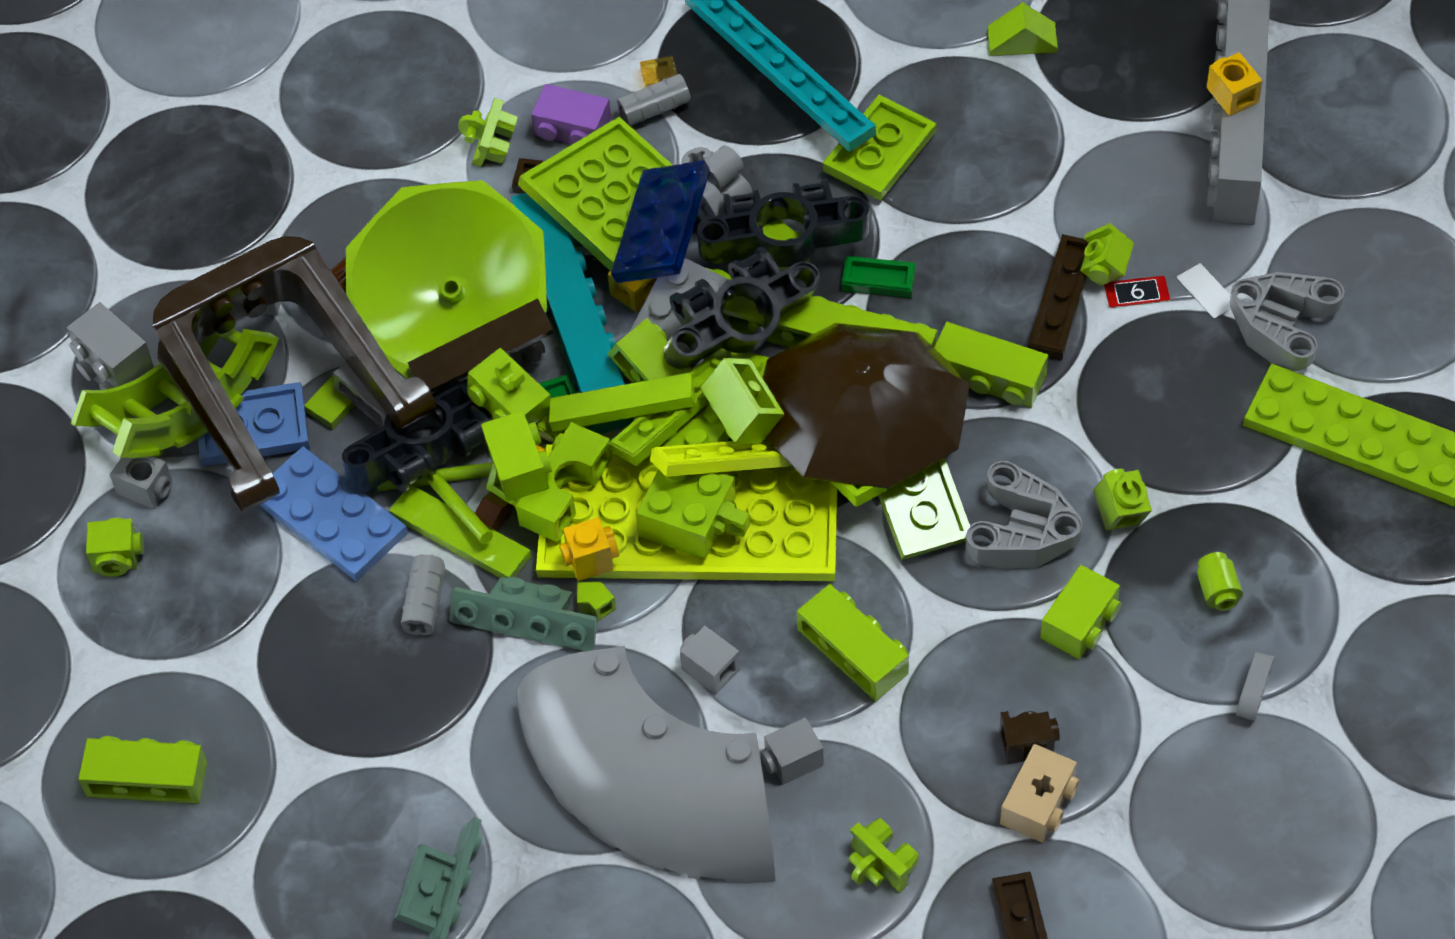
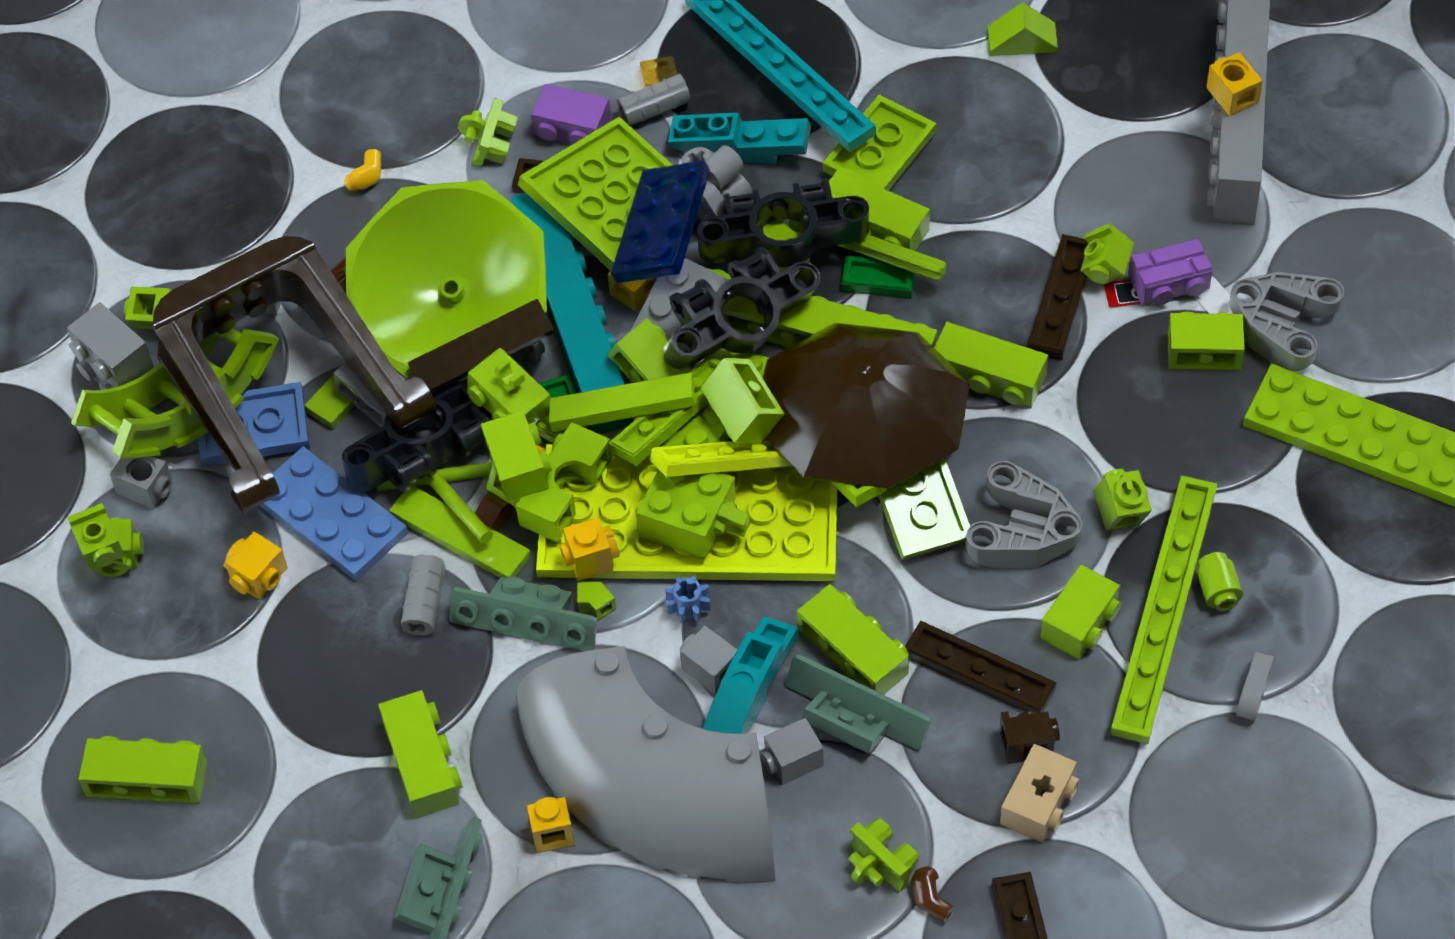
(95, 537): none -> lime brick
(141, 305): none -> lime brick
(255, 565): none -> yellow brick
(367, 174): none -> yellow arm
(421, 753): none -> lime brick
(550, 816): none -> yellow brick
(688, 599): none -> medium blue gear
(749, 676): none -> teal slope
(752, 140): none -> teal slope
(853, 710): none -> sand green bracket
(890, 215): none -> lime brick
(892, 254): none -> lime axle
(926, 896): none -> reddish brown arm
(979, 669): none -> dark brown tile
(1164, 610): none -> lime plate
(1170, 272): none -> medium lavender brick
(1205, 341): none -> lime brick

